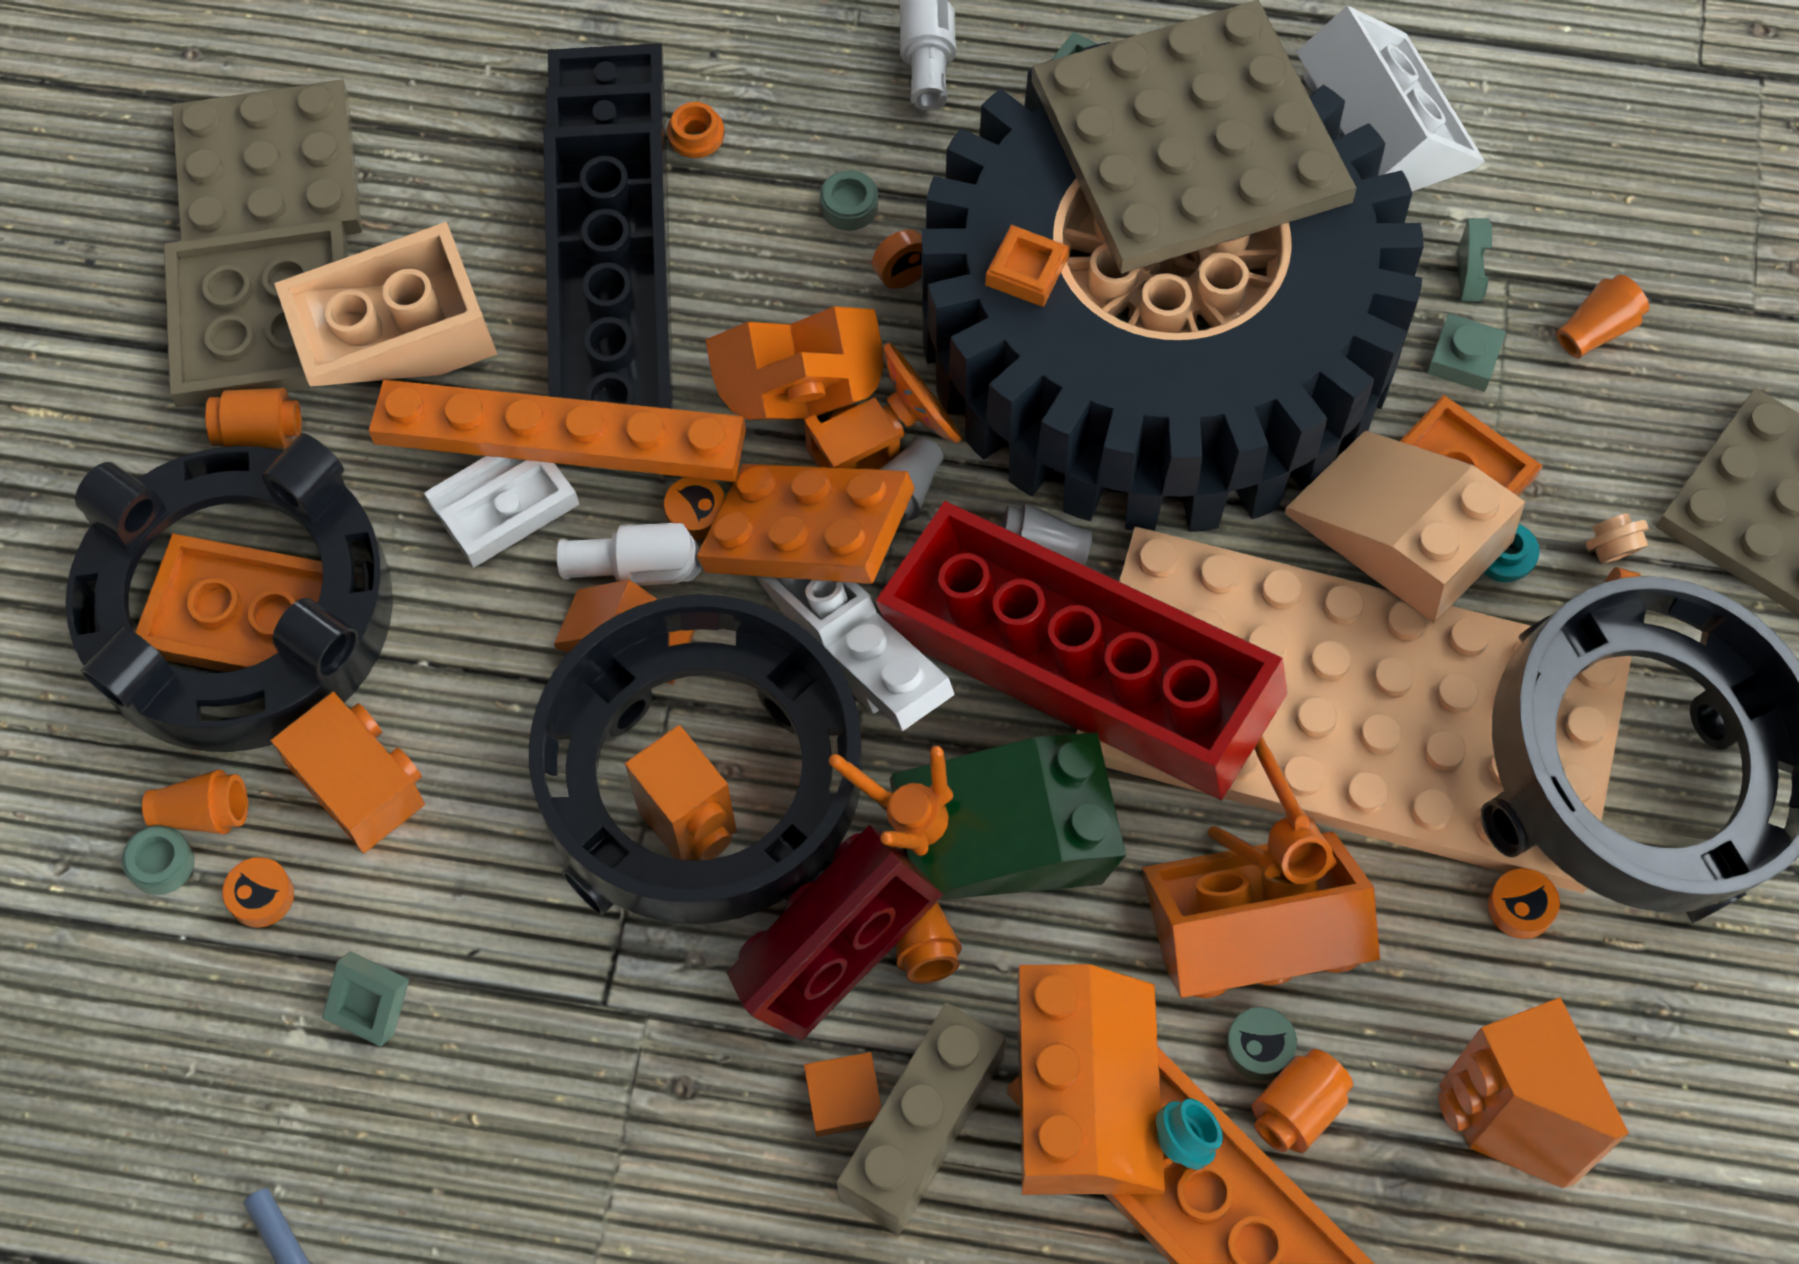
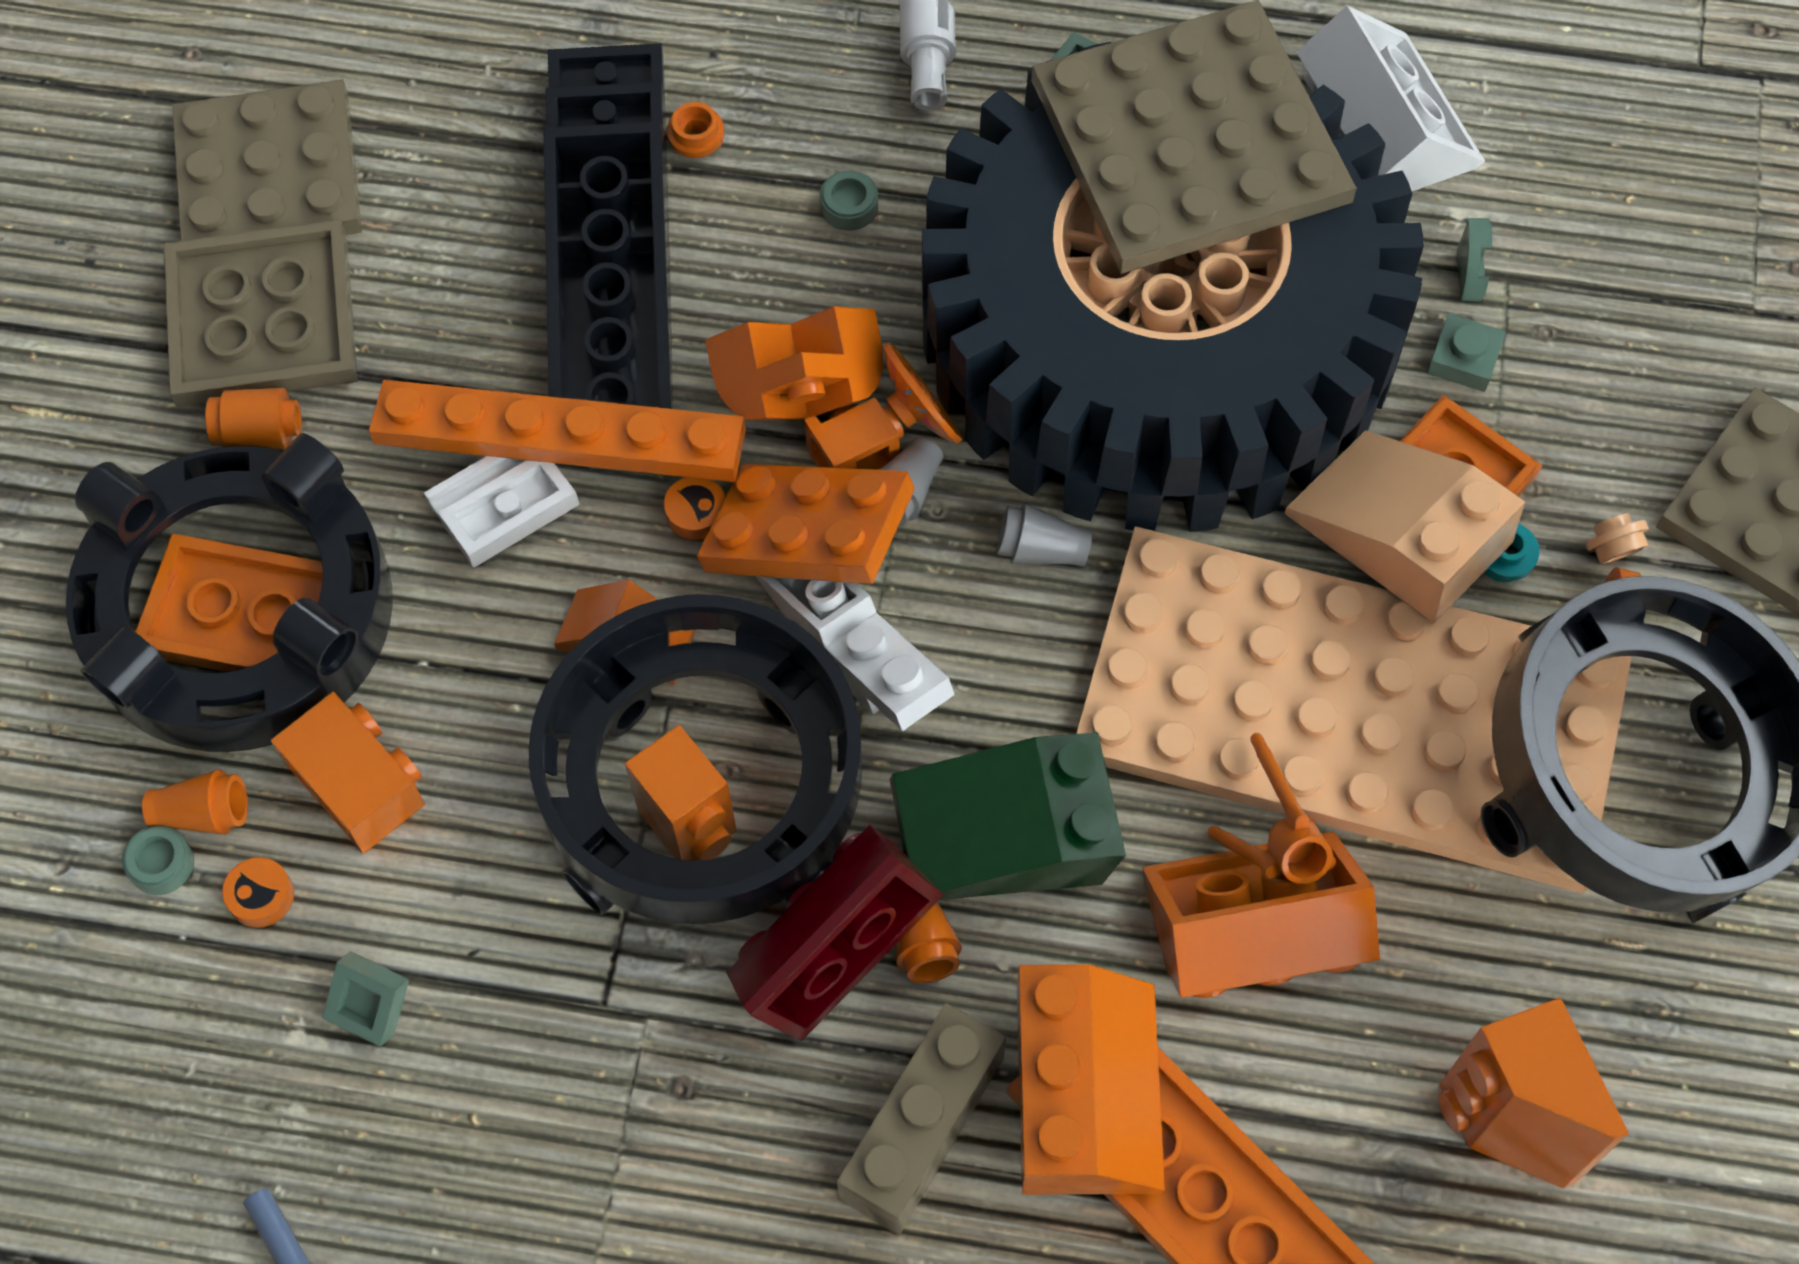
(387, 313): light nougat slope -> none
(635, 552): white arm -> none
(843, 1093): orange tile -> none
(899, 259): orange tile -> none
(912, 809): orange plant -> none
(1027, 265): orange tile -> none
(1085, 648): red brick -> none
(1188, 1133): teal plate -> none
(1261, 1043): sand green tile -> none
(1302, 1101): orange brick -> none
(1523, 903): orange tile -> none
(1606, 313): orange cone -> none

